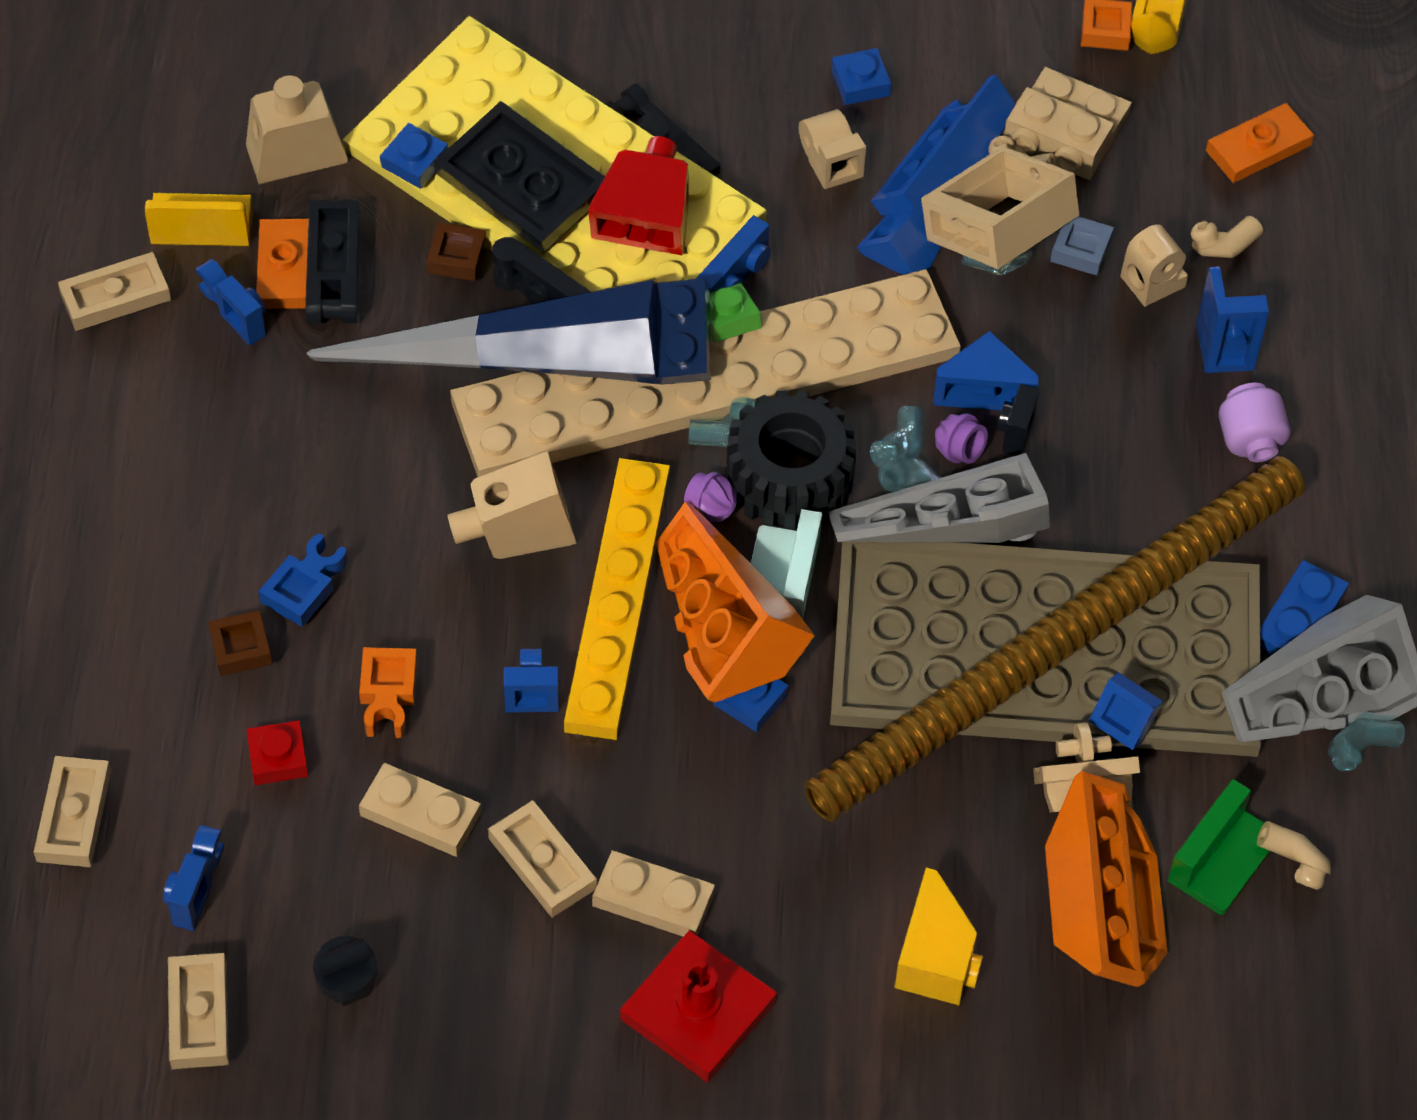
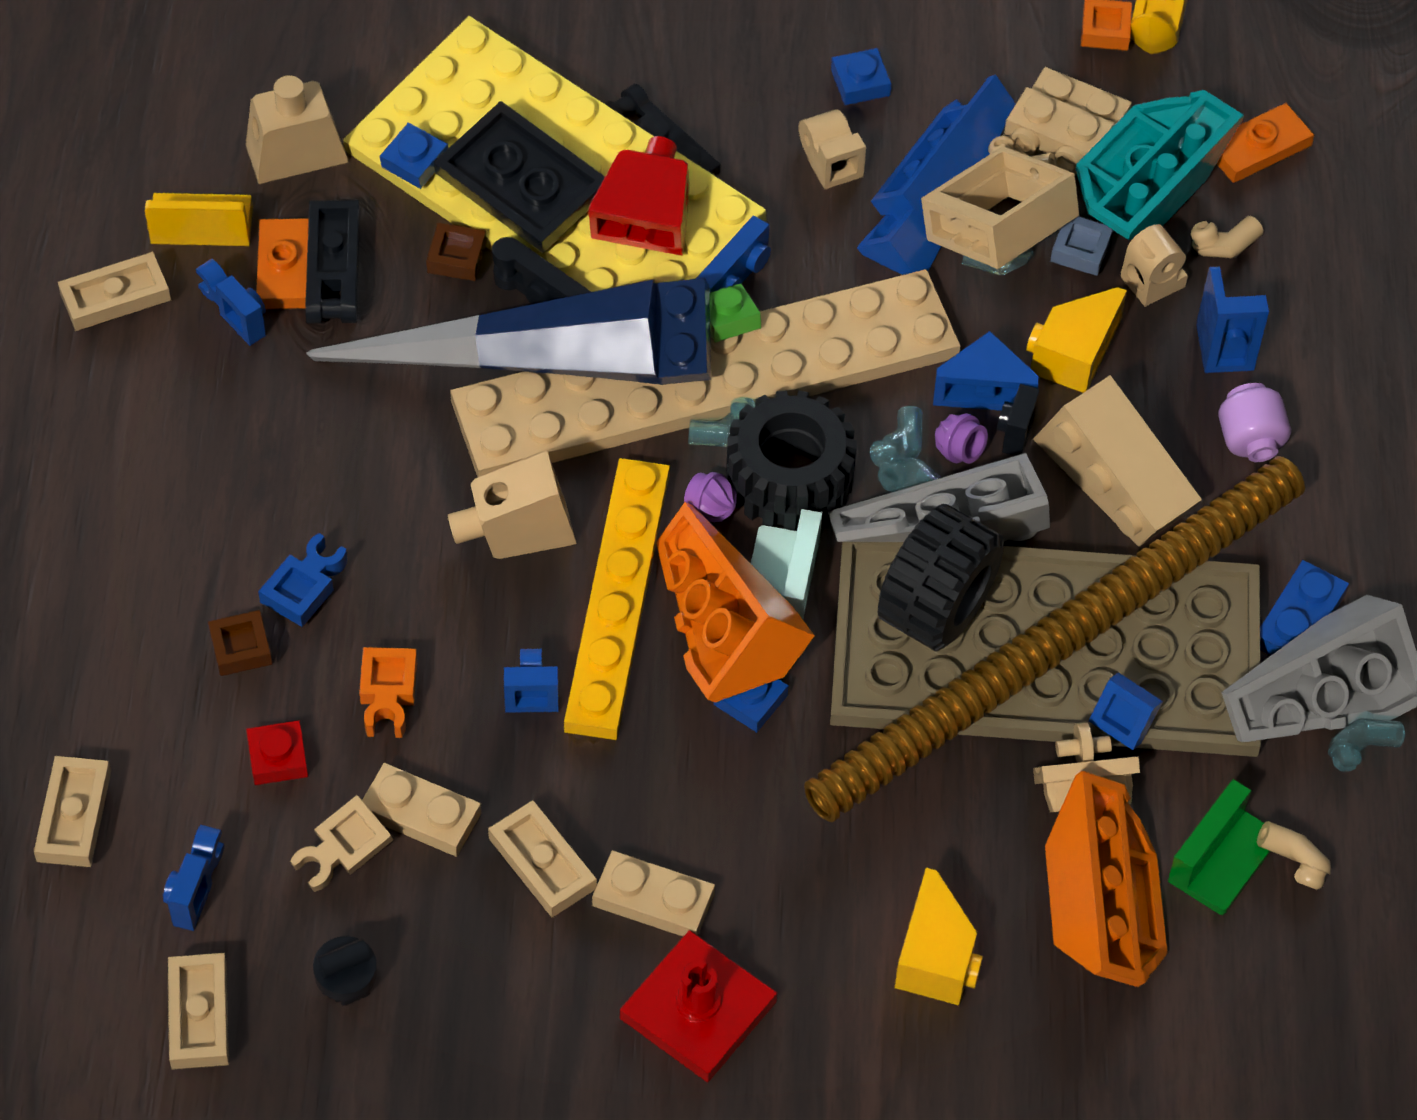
(347, 838): none -> tan plate
(940, 577): none -> black tyre
(1076, 338): none -> yellow slope
(1118, 461): none -> tan wedge
(1155, 160): none -> teal wedge

